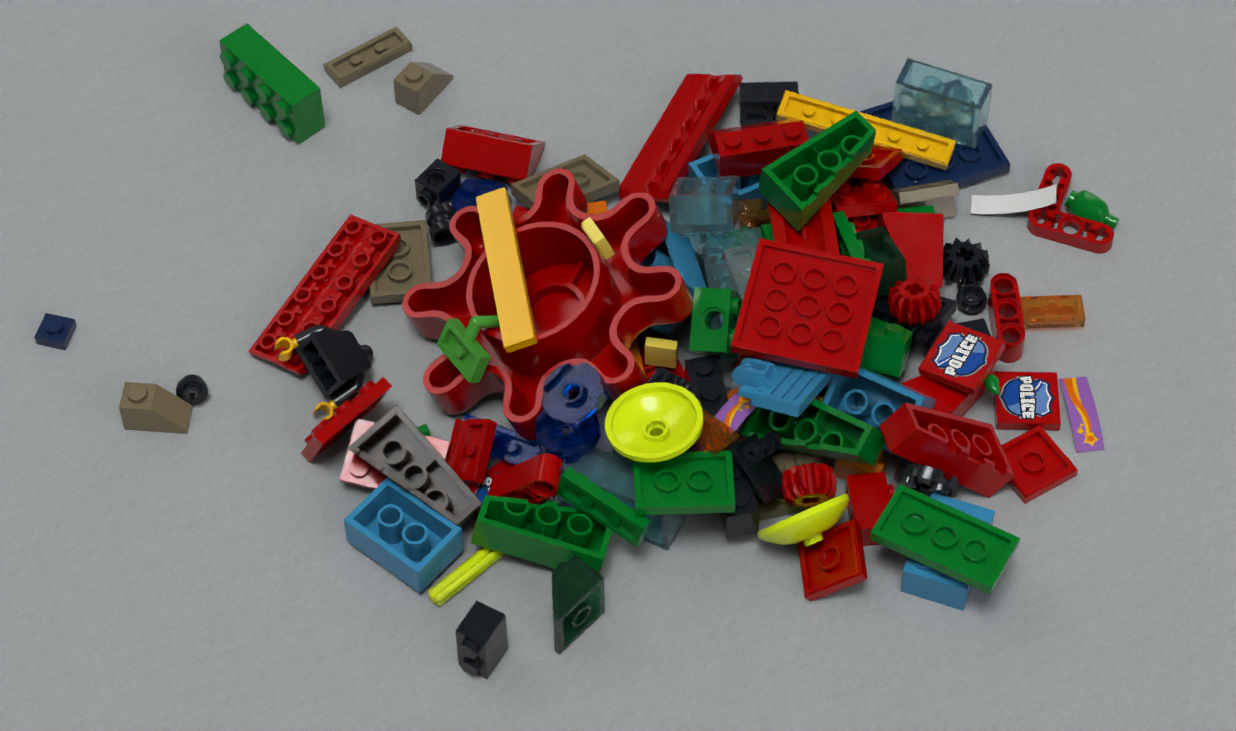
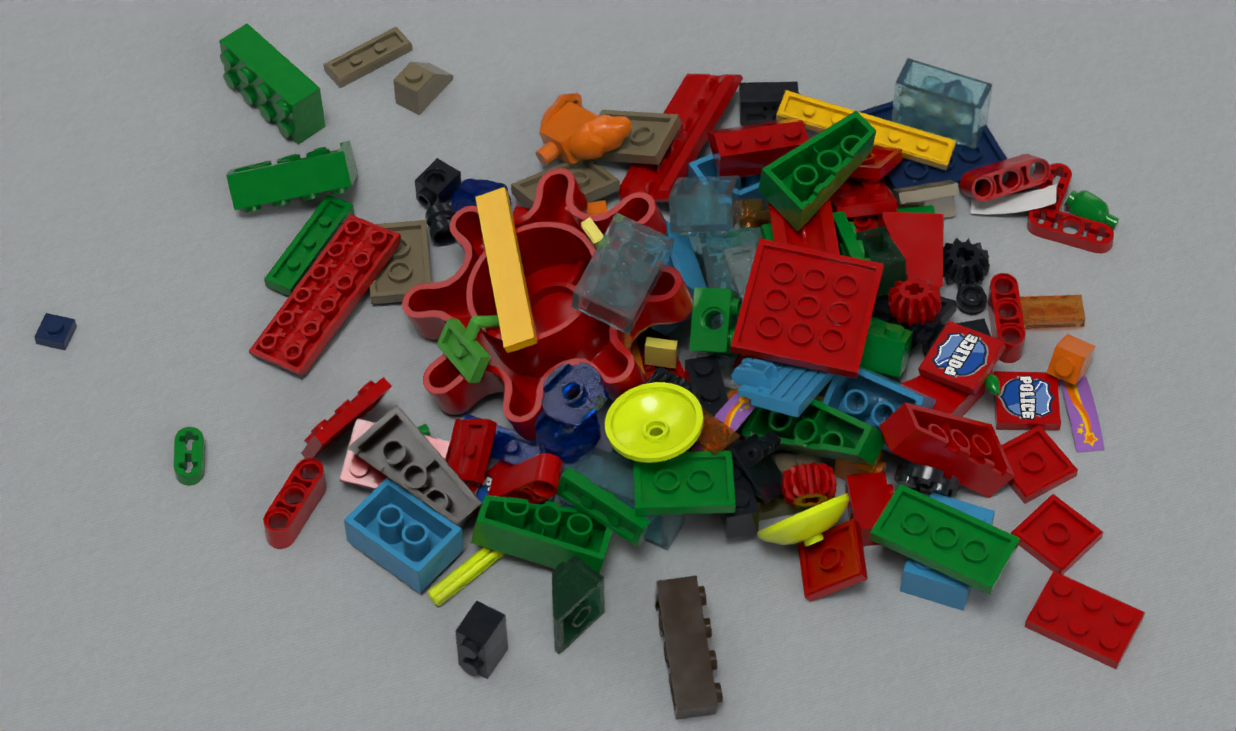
(153, 409): dark tan slope -> none
(182, 456): none -> green beam
(195, 383): black plate -> none
(292, 178): none -> green wedge
(294, 516): none -> red beam
(308, 244): none -> green plate
(333, 361): black torso -> none
(491, 153): red slope -> none
(577, 133): none -> orange torso
(622, 273): none -> clear light blue brick
(648, 137): none -> dark tan plate
(686, 647): none -> dark brown wedge
(1017, 180): none -> red beam
(1057, 535): none -> red tile
(1071, 359): none -> orange brick
(1084, 619): none -> red plate

